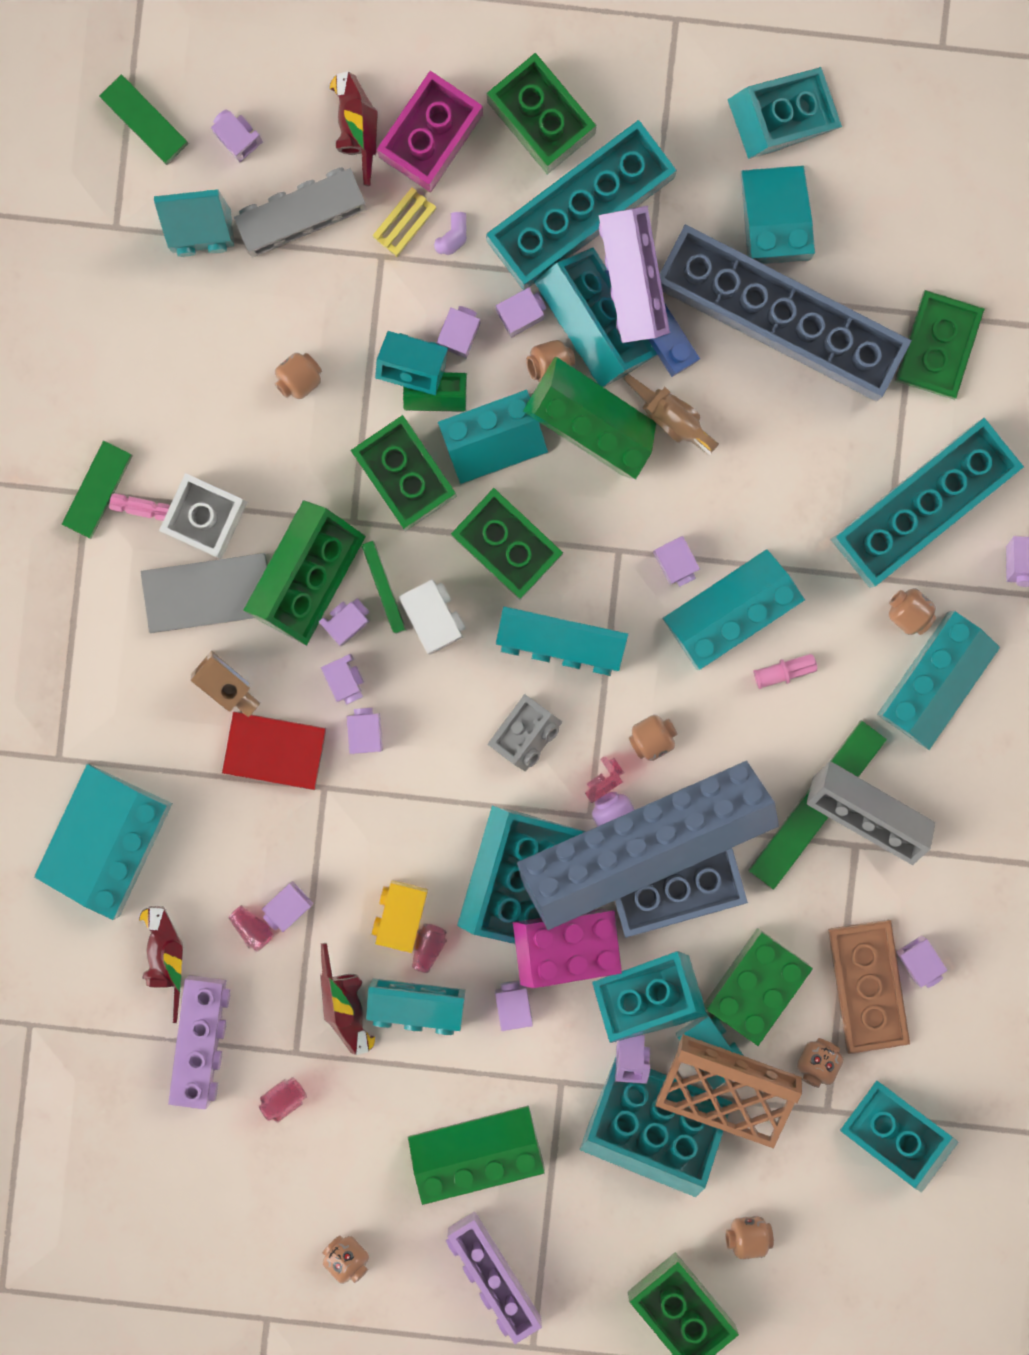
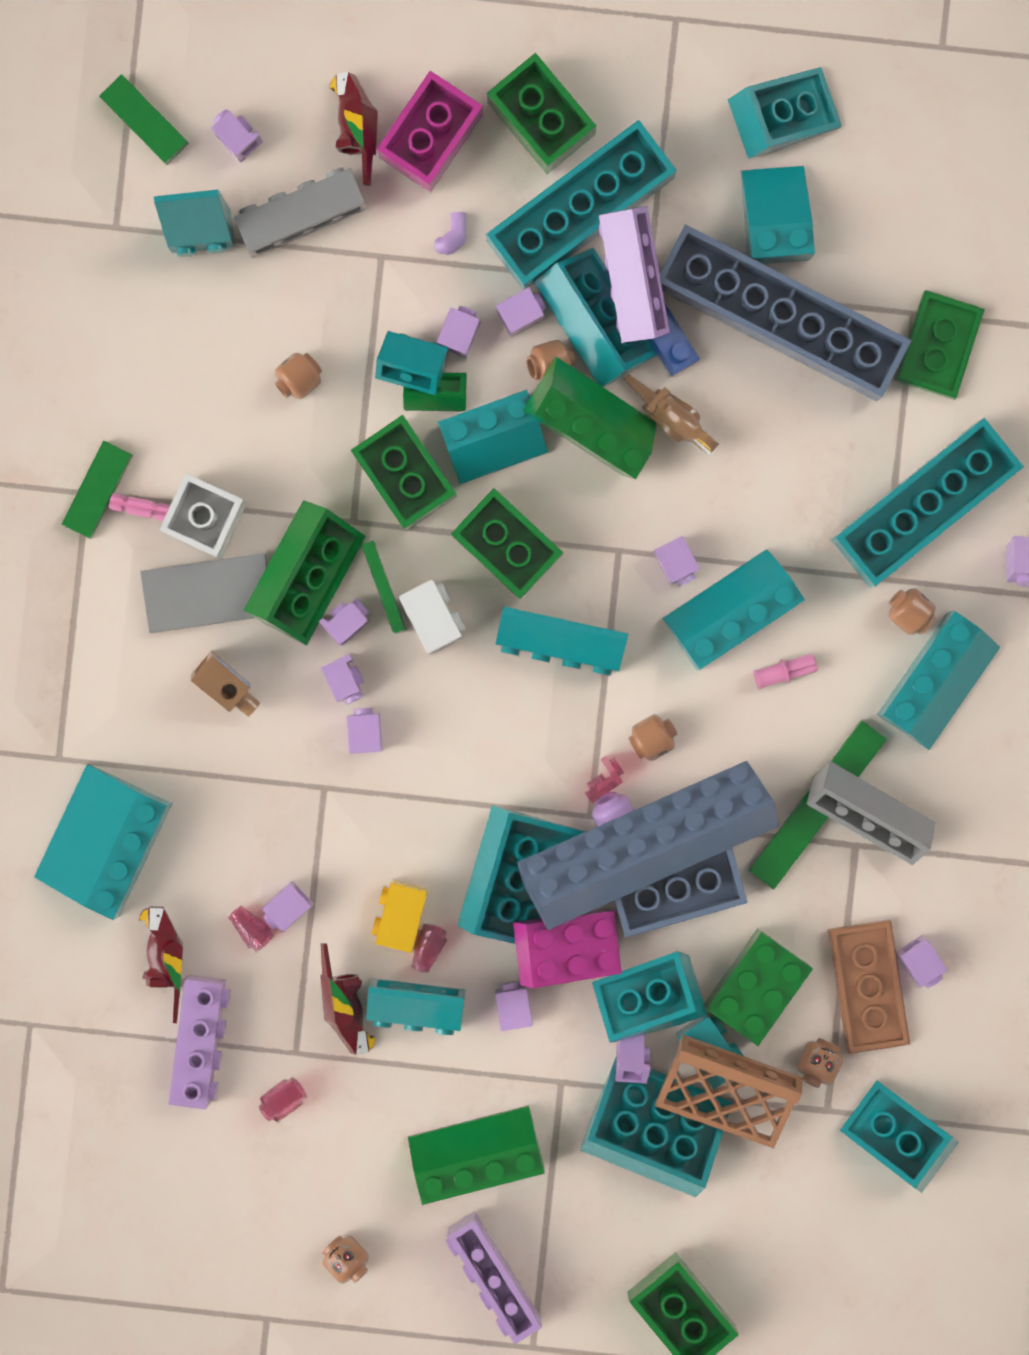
(274, 750): red tile -> none
(420, 201): light yellow tile -> none
(525, 733): light grey bracket -> none
(750, 1237): nougat head -> none

